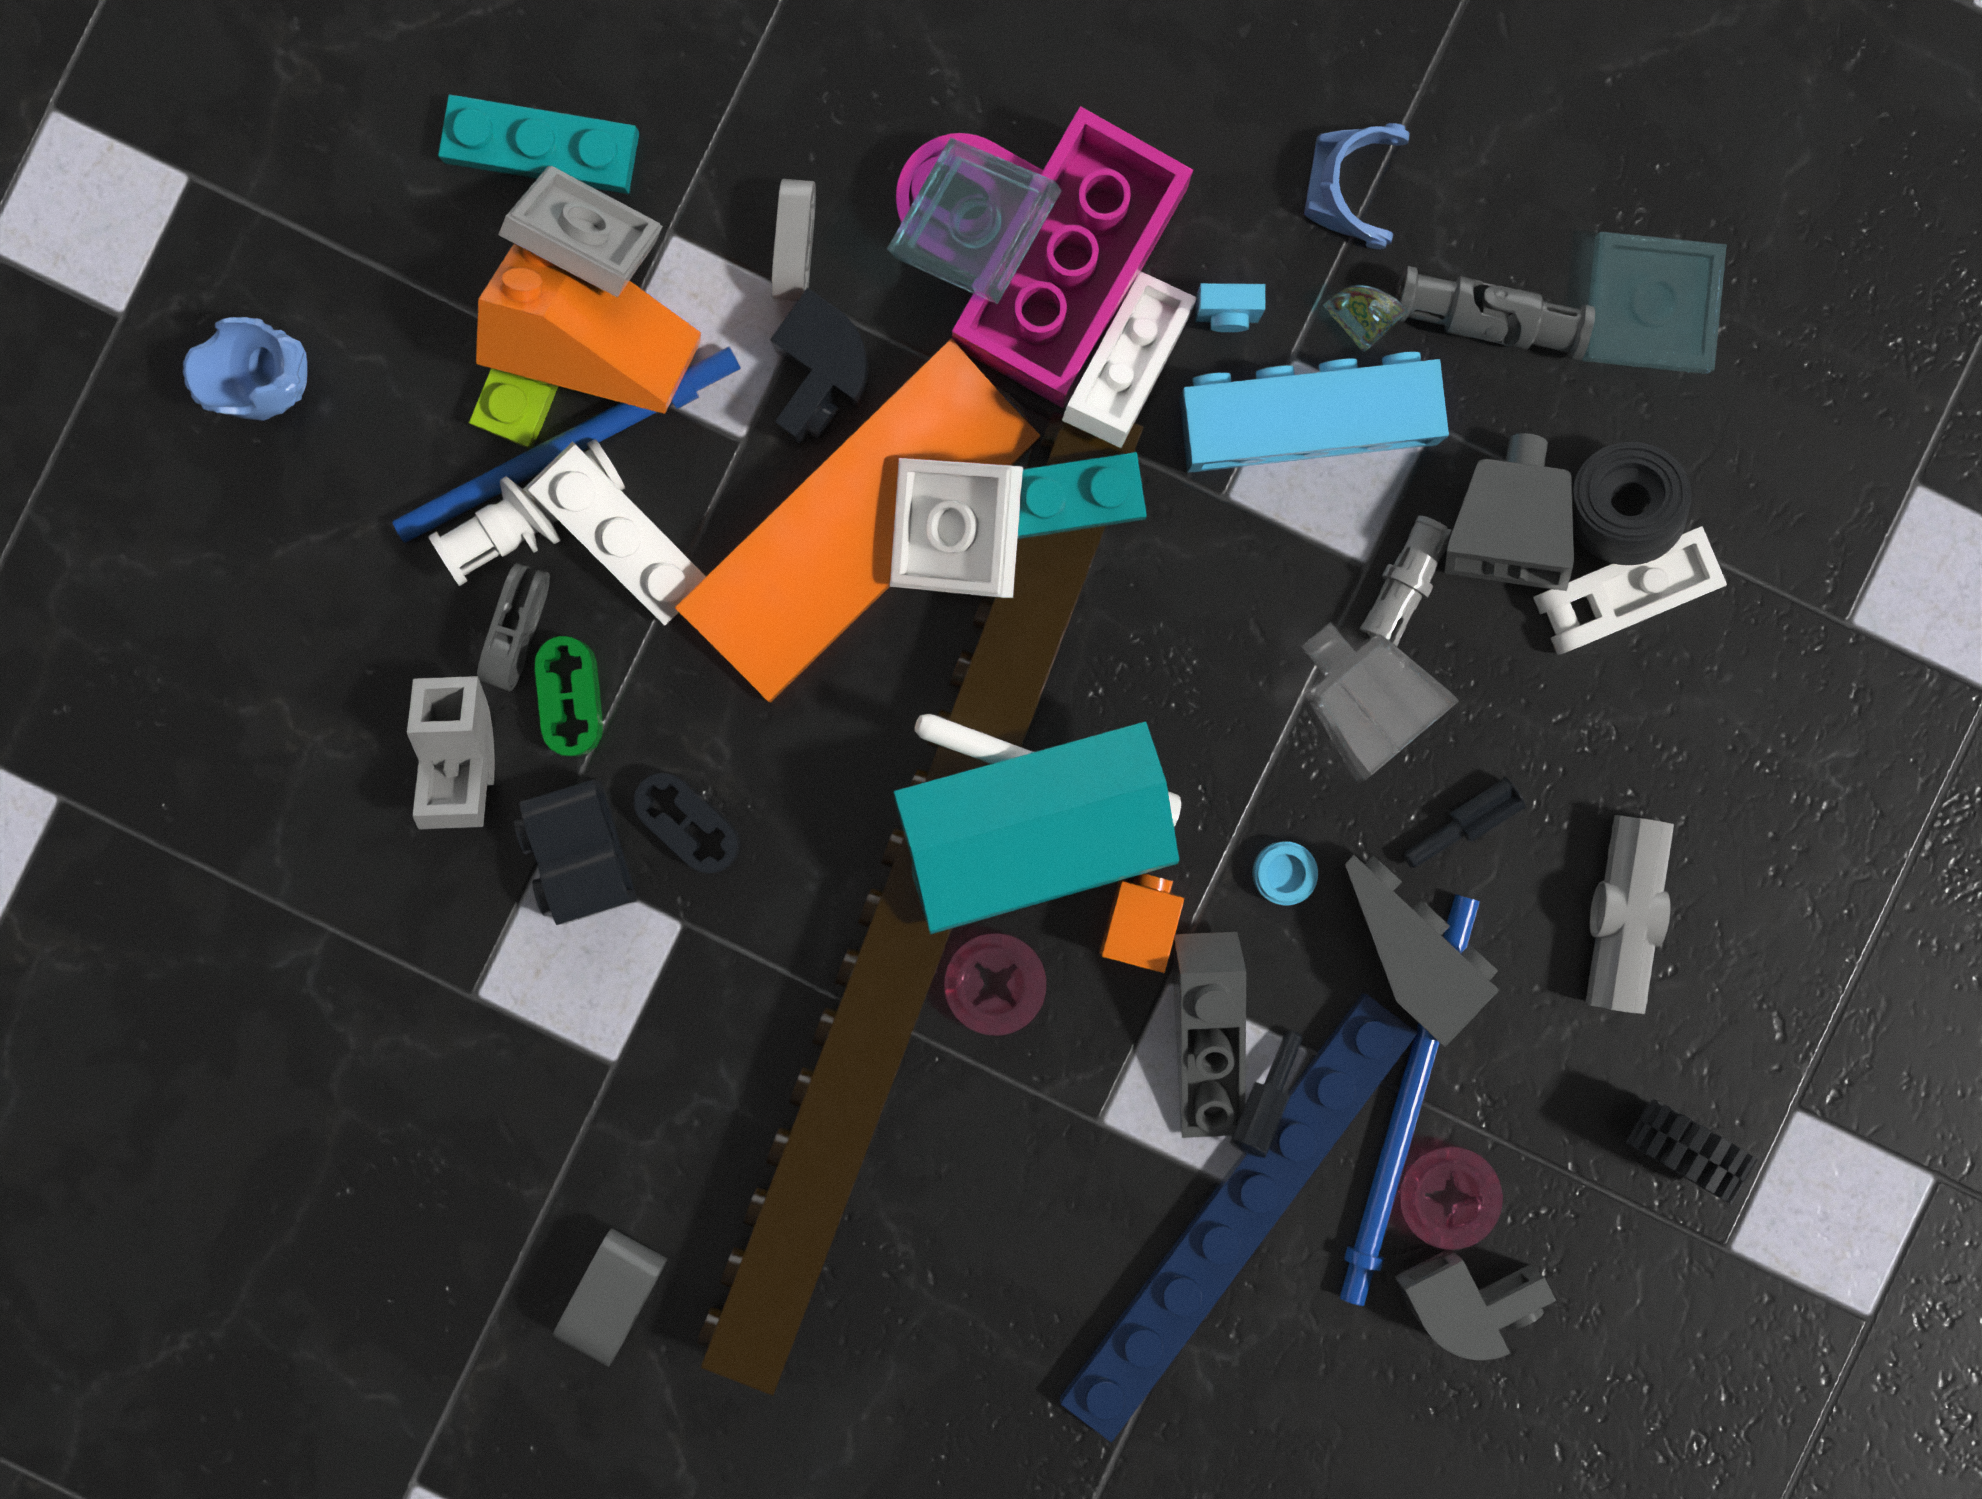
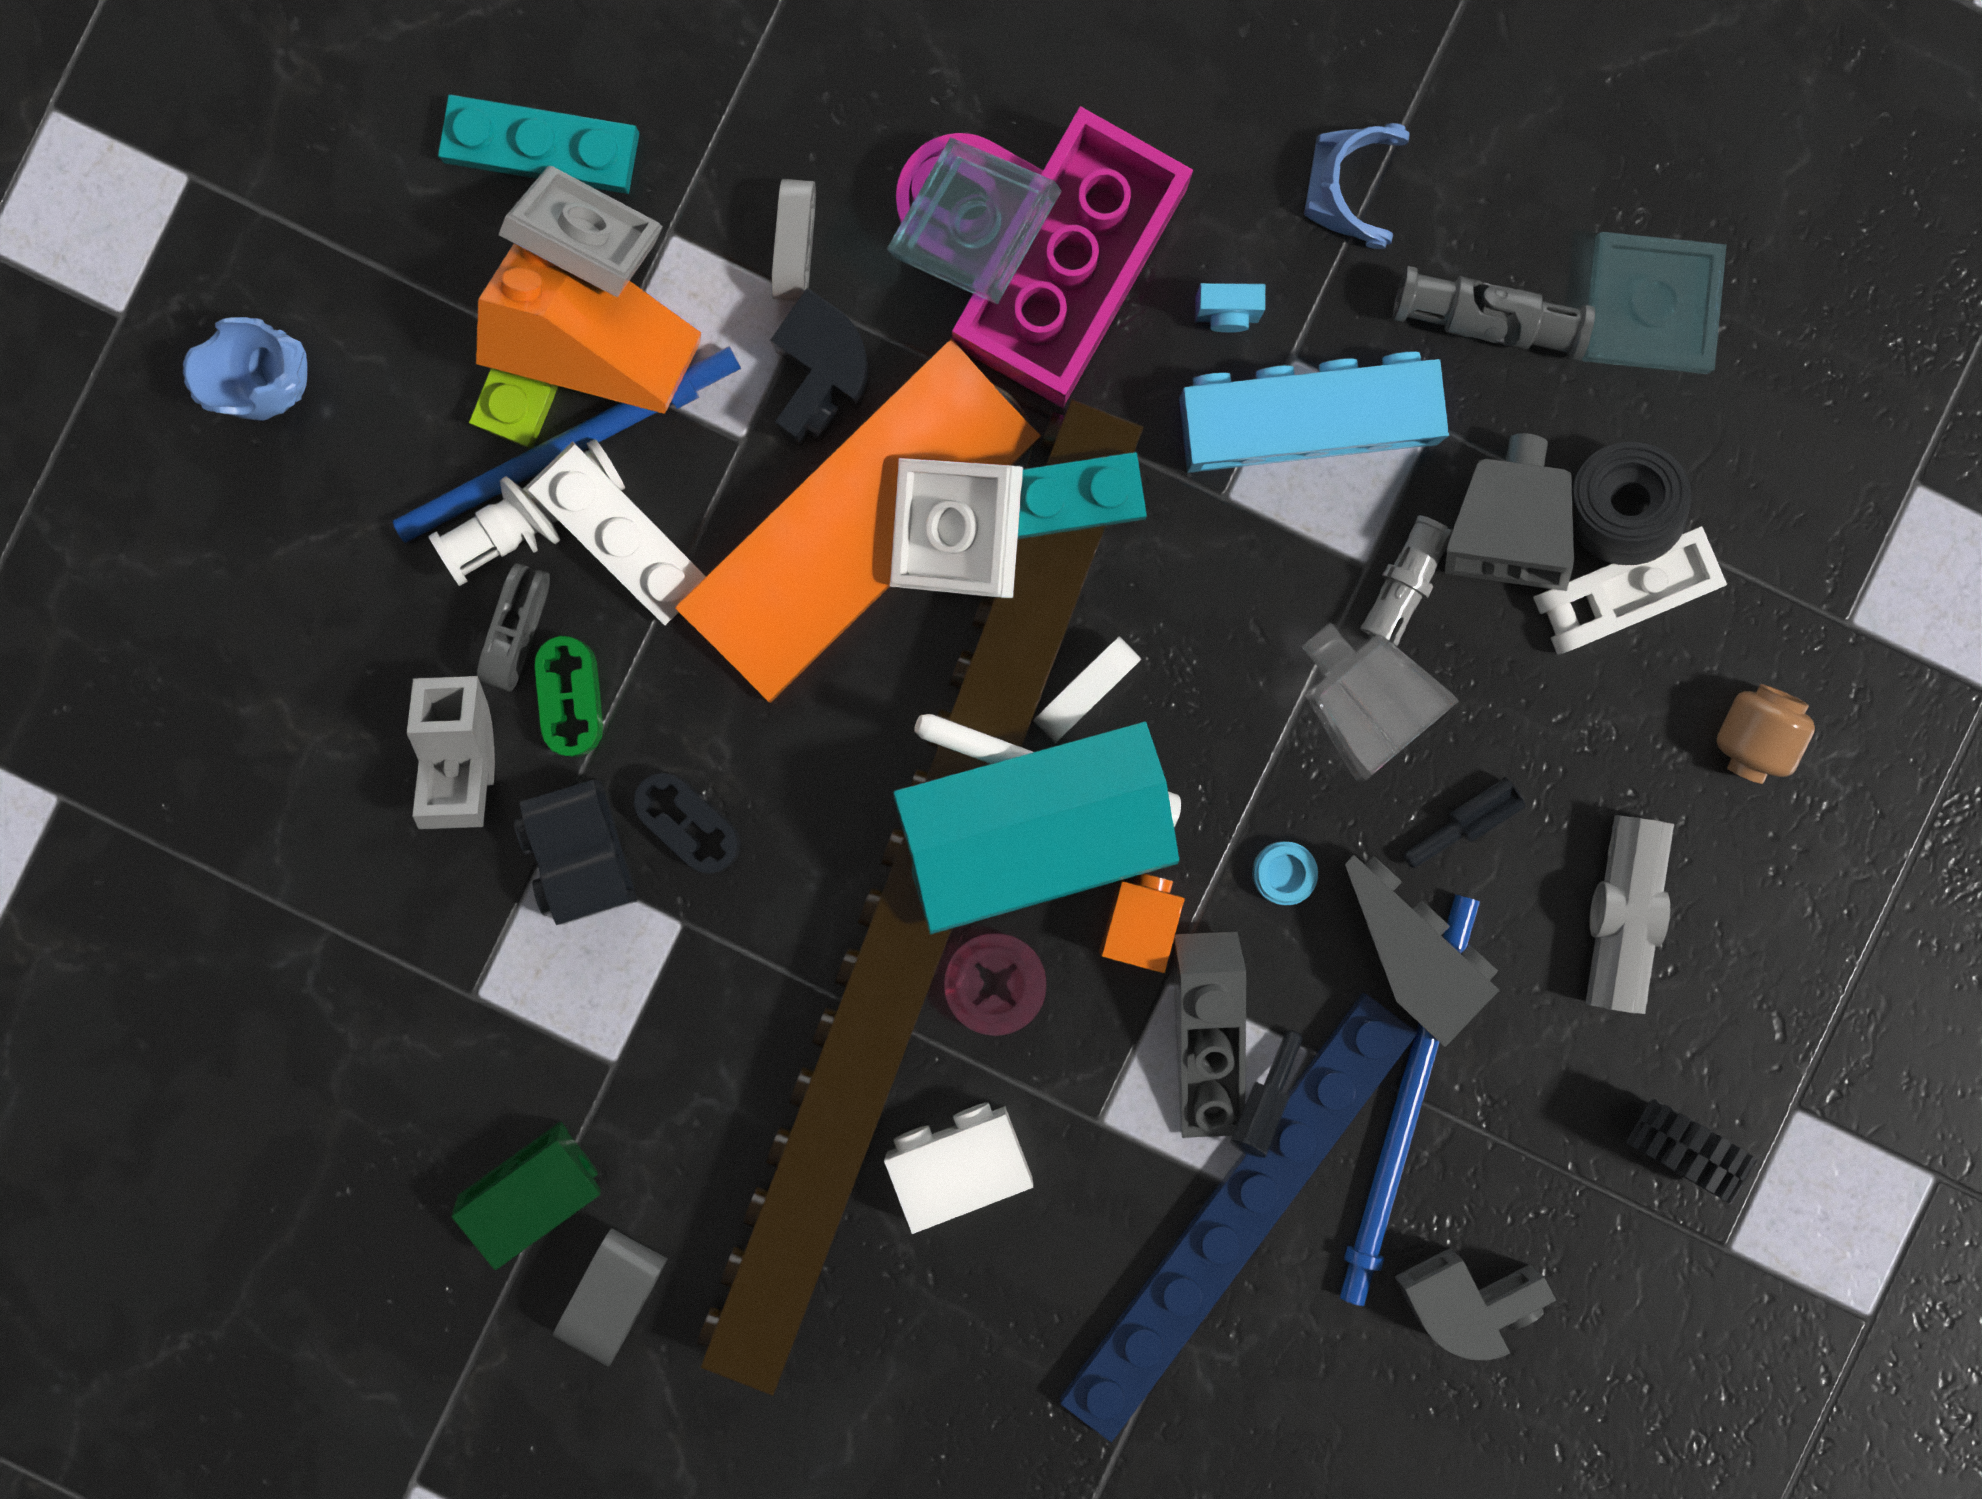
(526, 1196): none -> dark green hinge
(957, 1167): none -> white brick
(1087, 689): none -> white beam
(1129, 359): white plate -> none
(1365, 313): clear light blue tile -> none
(1469, 1219): clear pink gear -> none
(1765, 733): none -> medium nougat head

